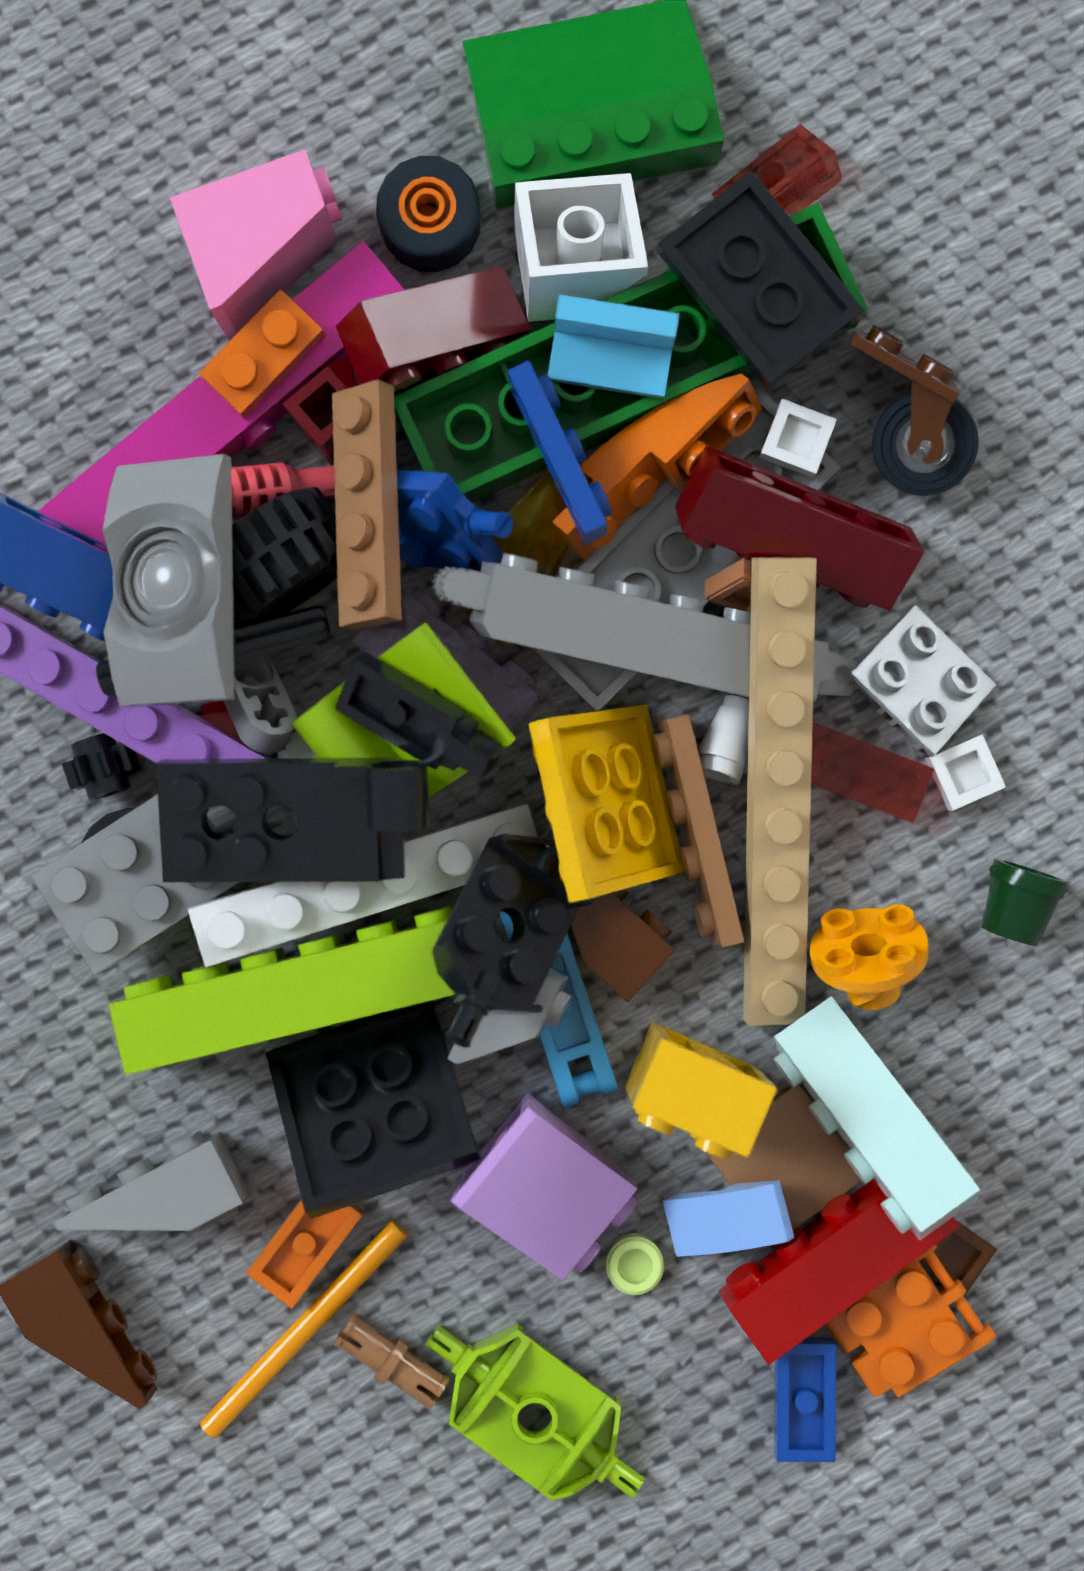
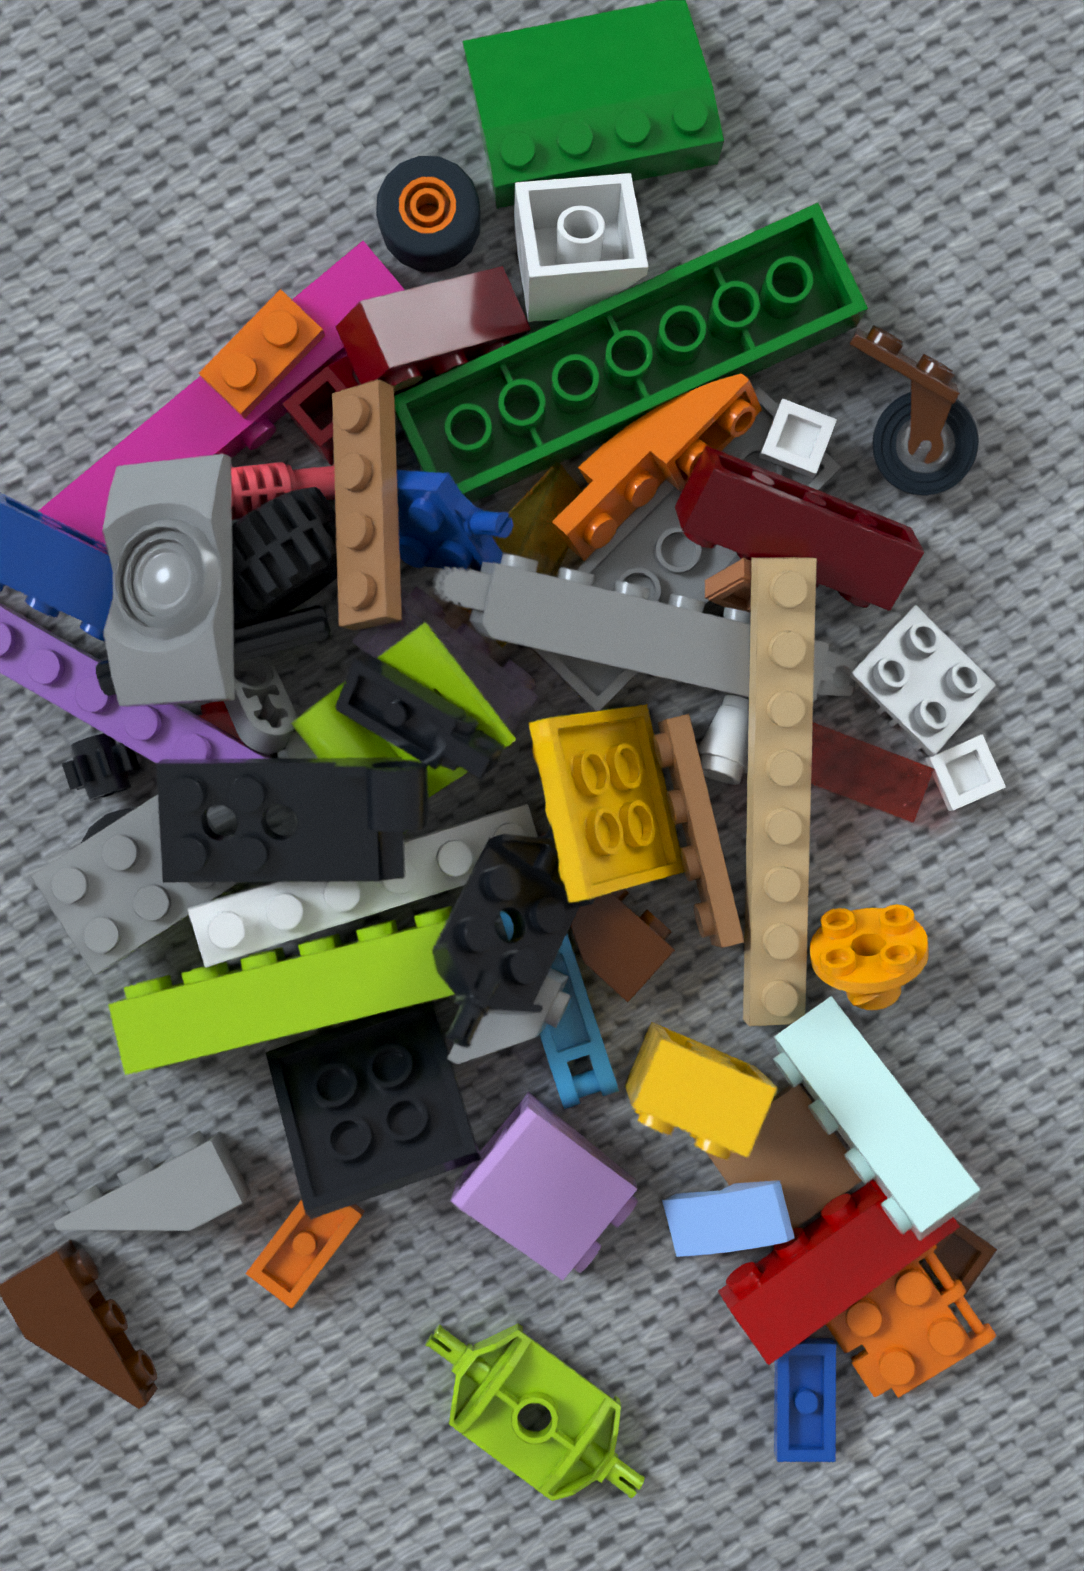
(256, 234): bright pink slope -> none
(303, 1329): light orange axle -> none
(391, 1361): medium nougat pin -> none
(560, 451): blue plate -> none
(612, 346): medium azure panel -> none
(634, 1264): yellowish green tile -> none
(759, 279): black plate -> none
(794, 170): clear red slope -> none
(1021, 901): dark green piece -> none

